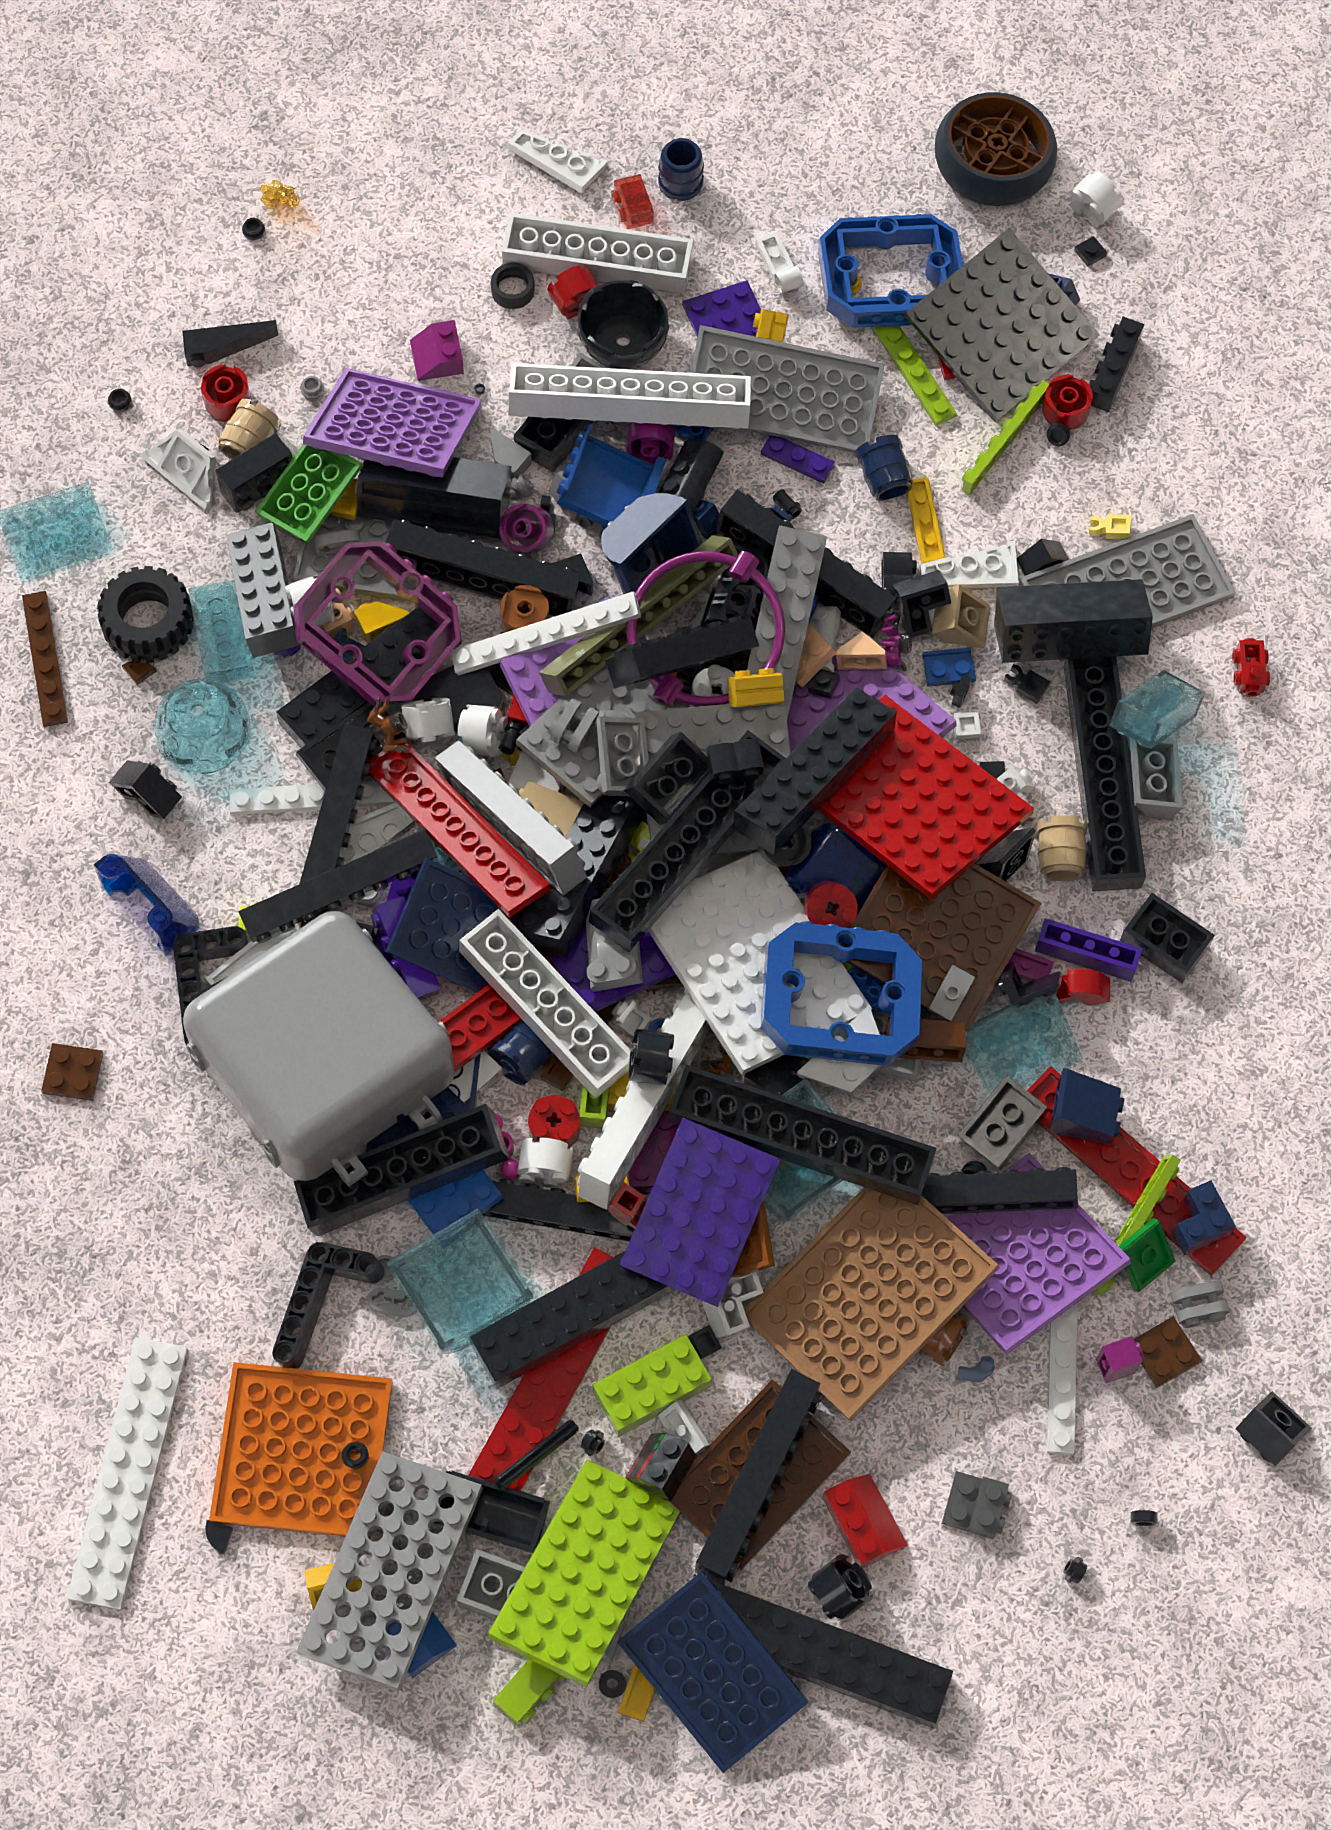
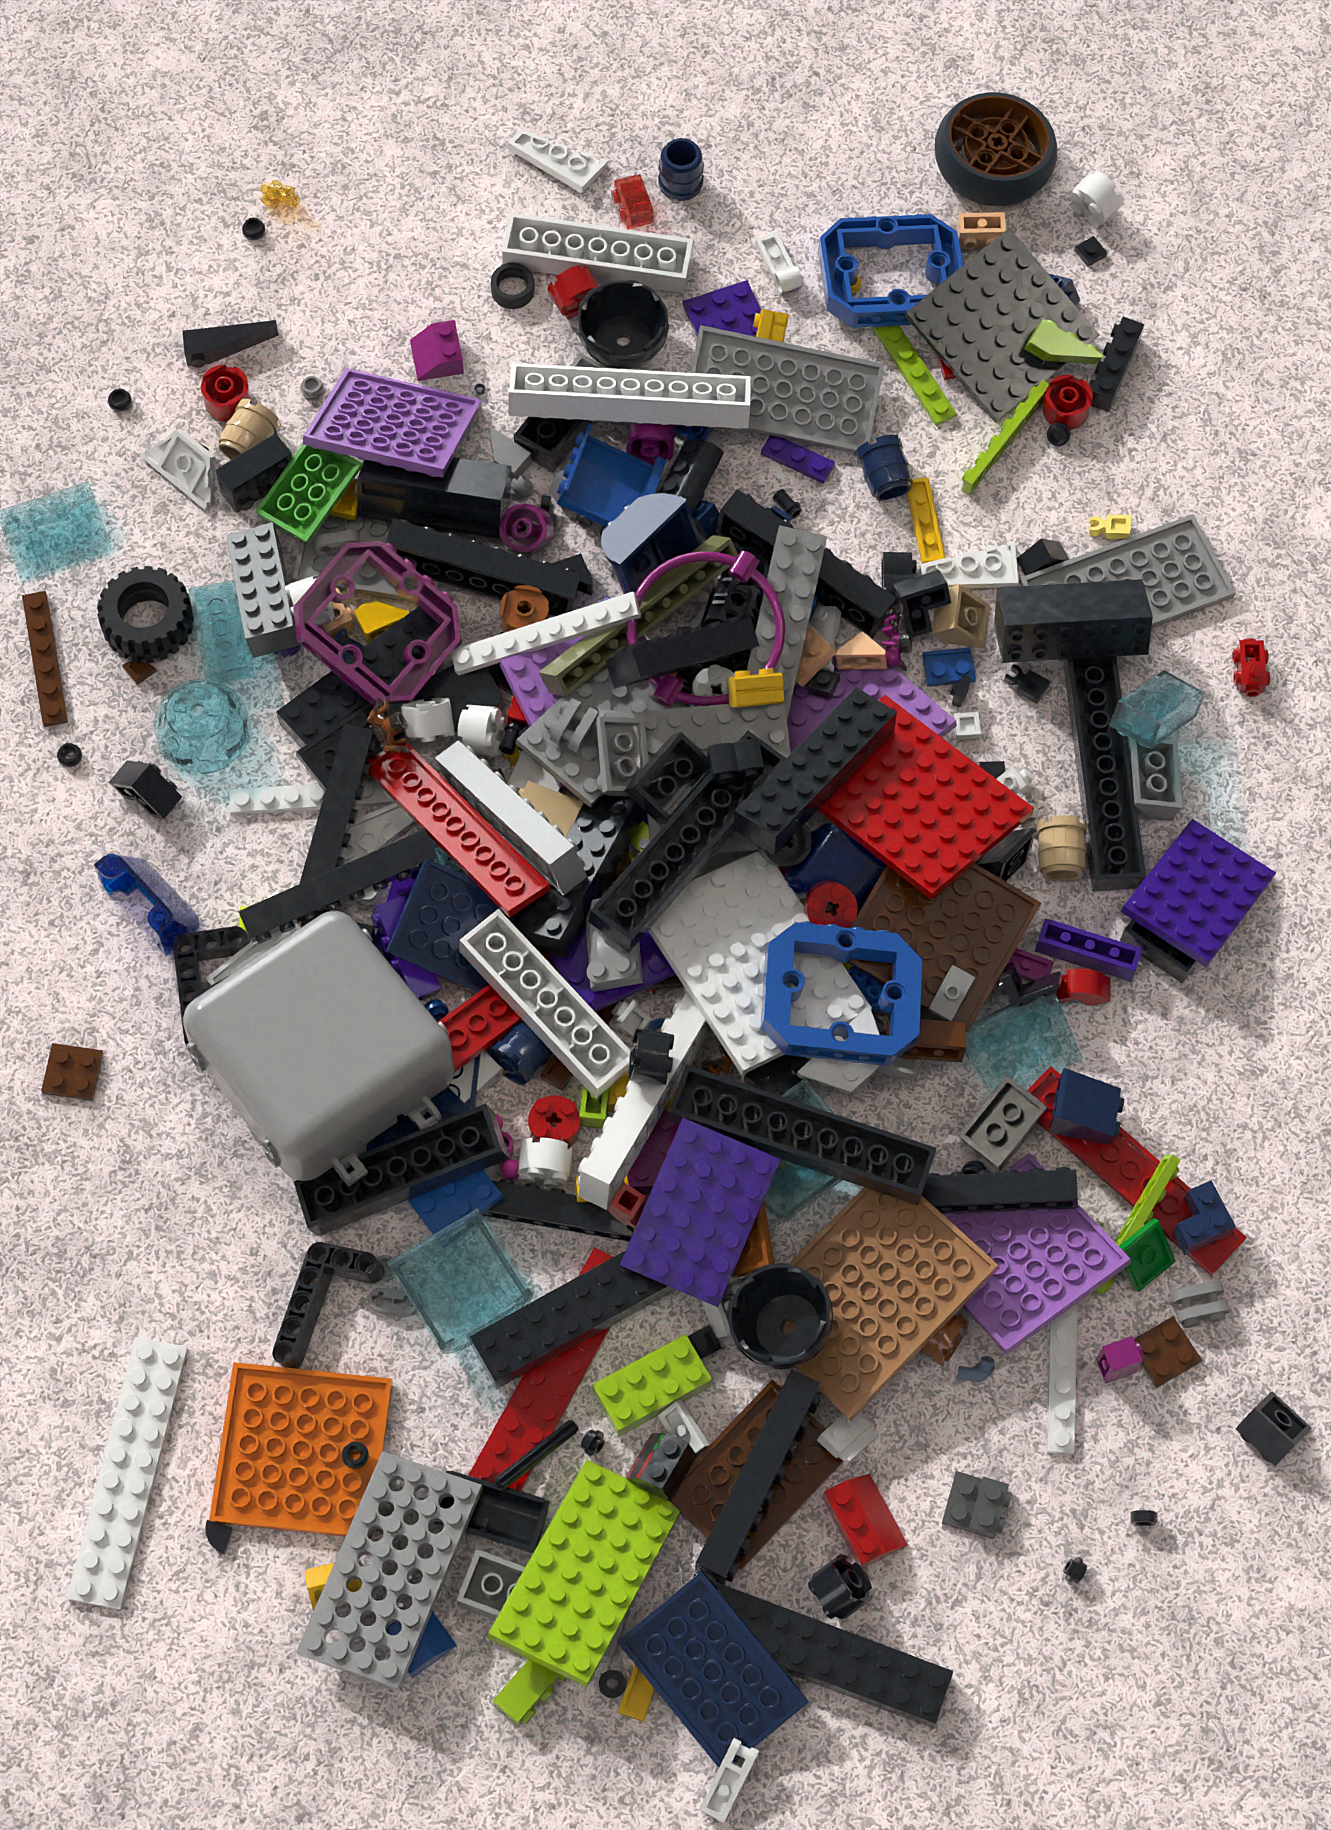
(69, 748): none -> black plate
(437, 1009): none -> blue plate
(728, 1781): none -> white plate
(768, 1301): none -> black piece
(847, 1438): none -> white plate
(979, 229): none -> light nougat brick
(1056, 345): none -> lime slope
(1198, 892): none -> dark purple plate

